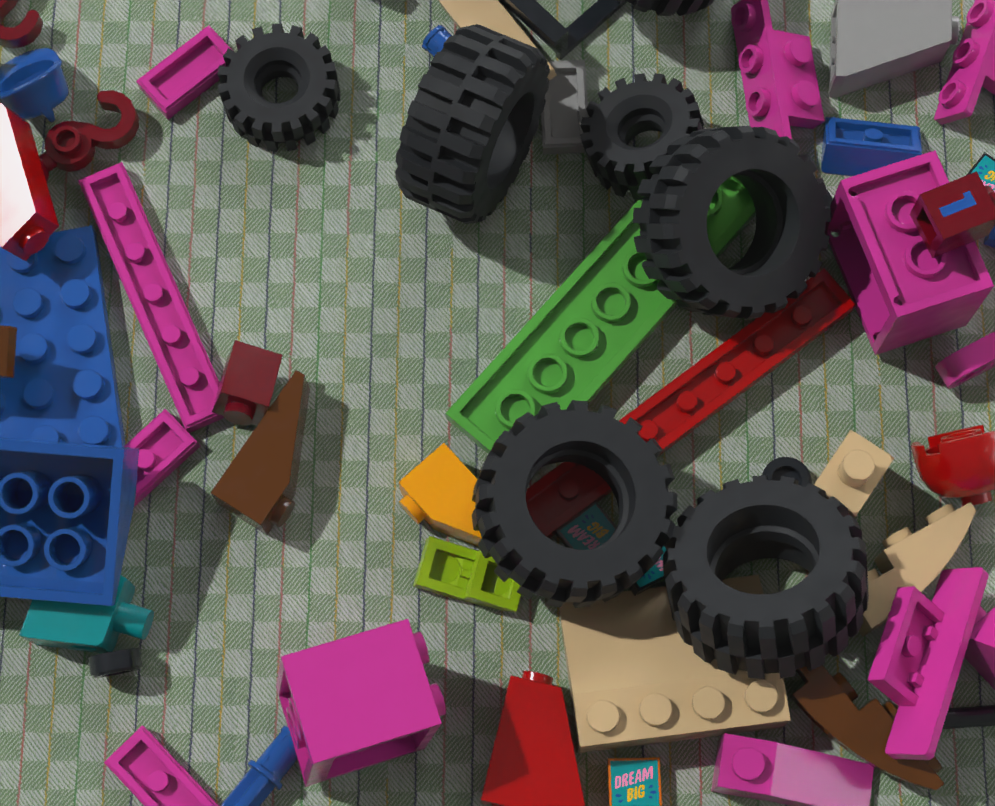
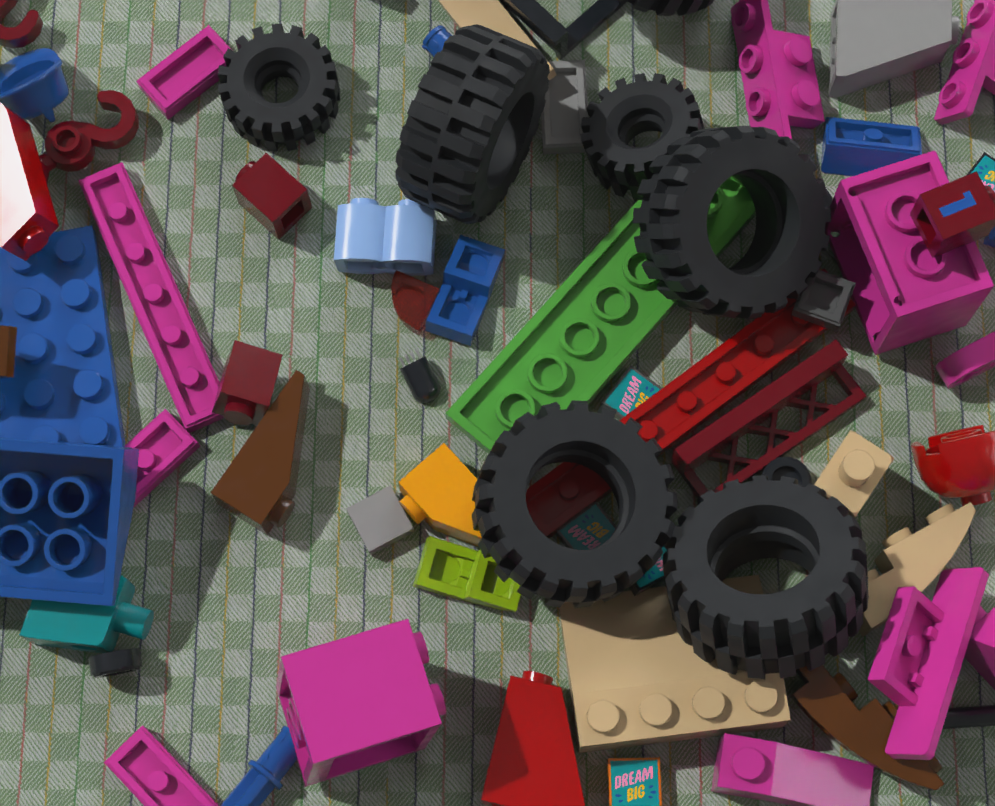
(271, 195): none -> dark red brick
(380, 520): none -> light grey tile
(385, 238): none -> light blue brick
(412, 300): none -> clear red tile
(420, 379): none -> black piece
(465, 290): none -> blue slope
(630, 392): none -> tile
(762, 406): none -> dark red fence
(824, 300): none -> dark grey tile

